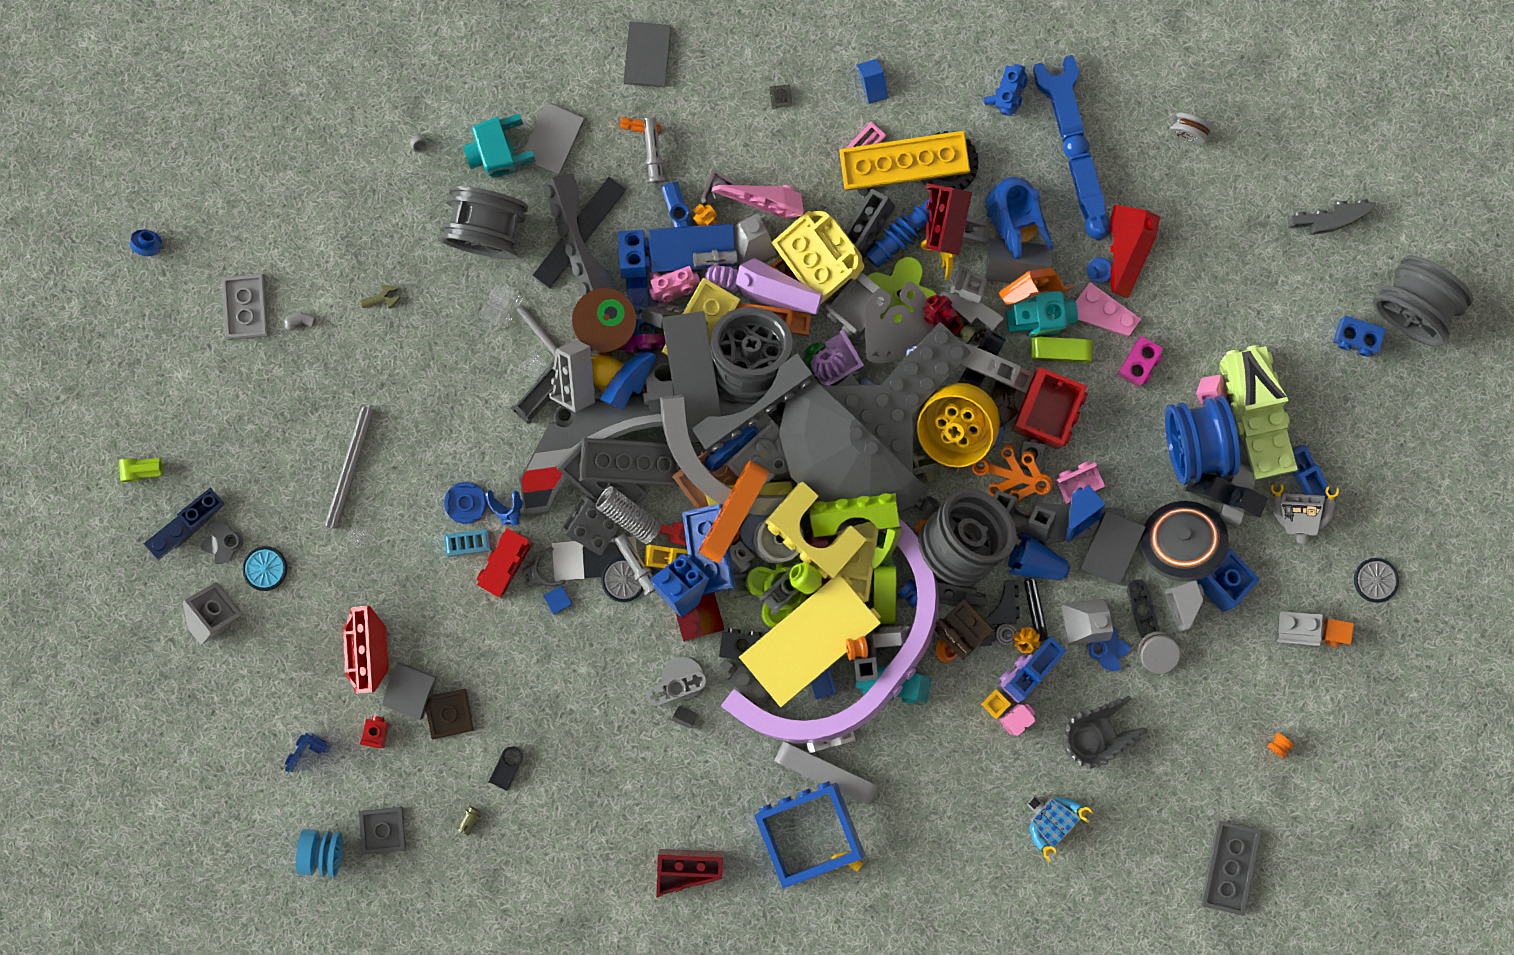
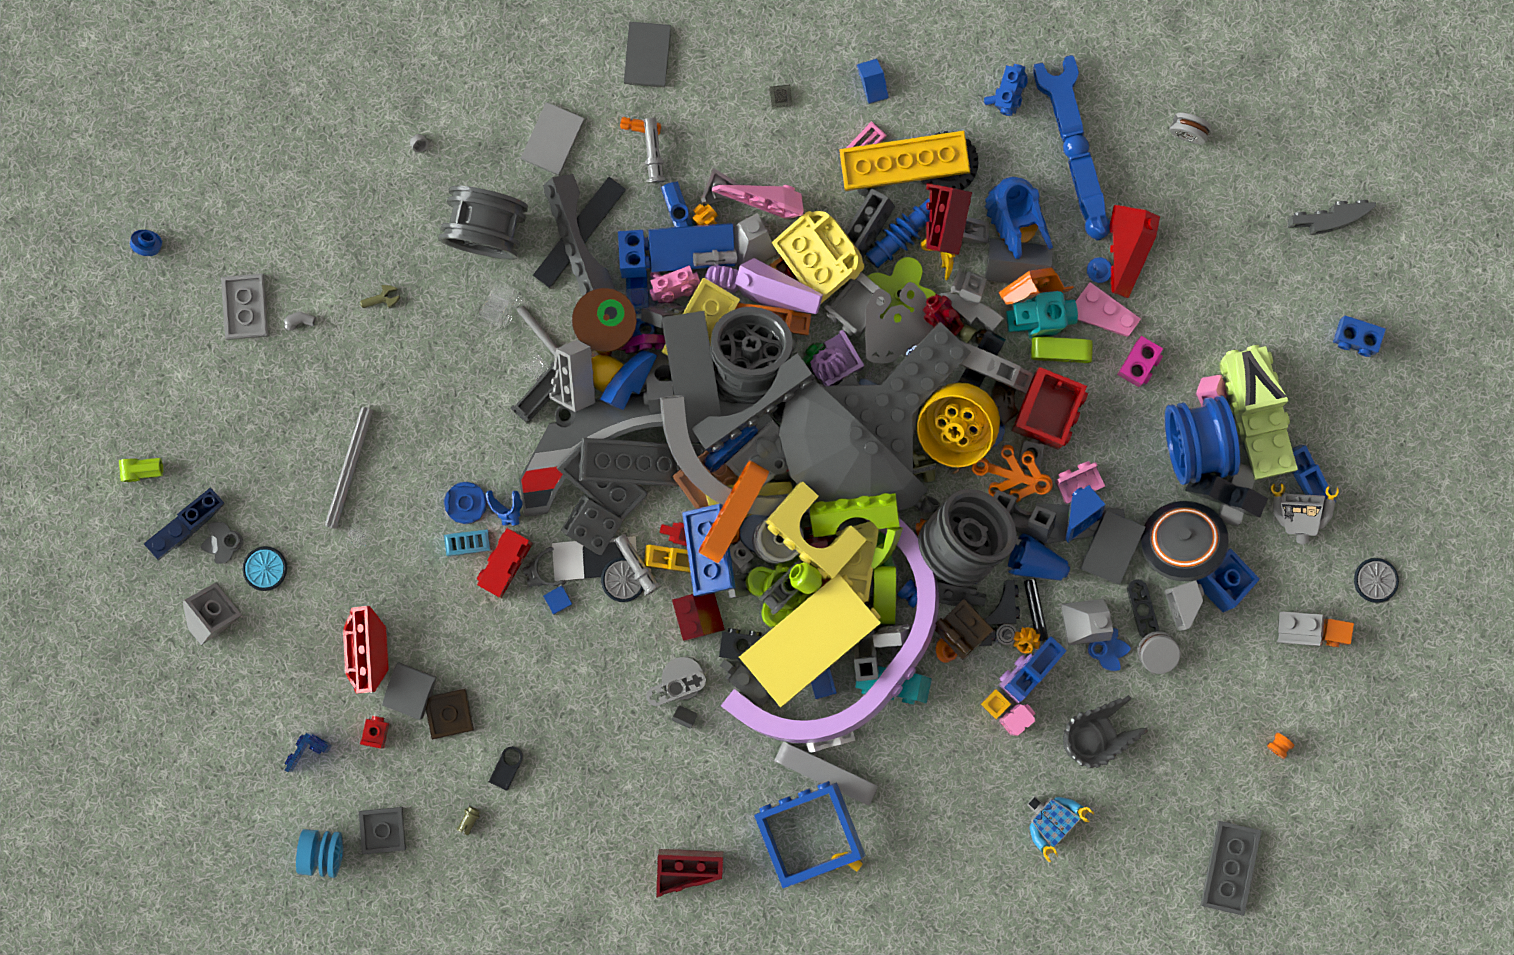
(494, 149): teal piece -> none
(608, 500): light grey piece -> none
(680, 585): blue slope -> none
(856, 648): orange wheel -> none
(1423, 300): dark grey wheel -> none

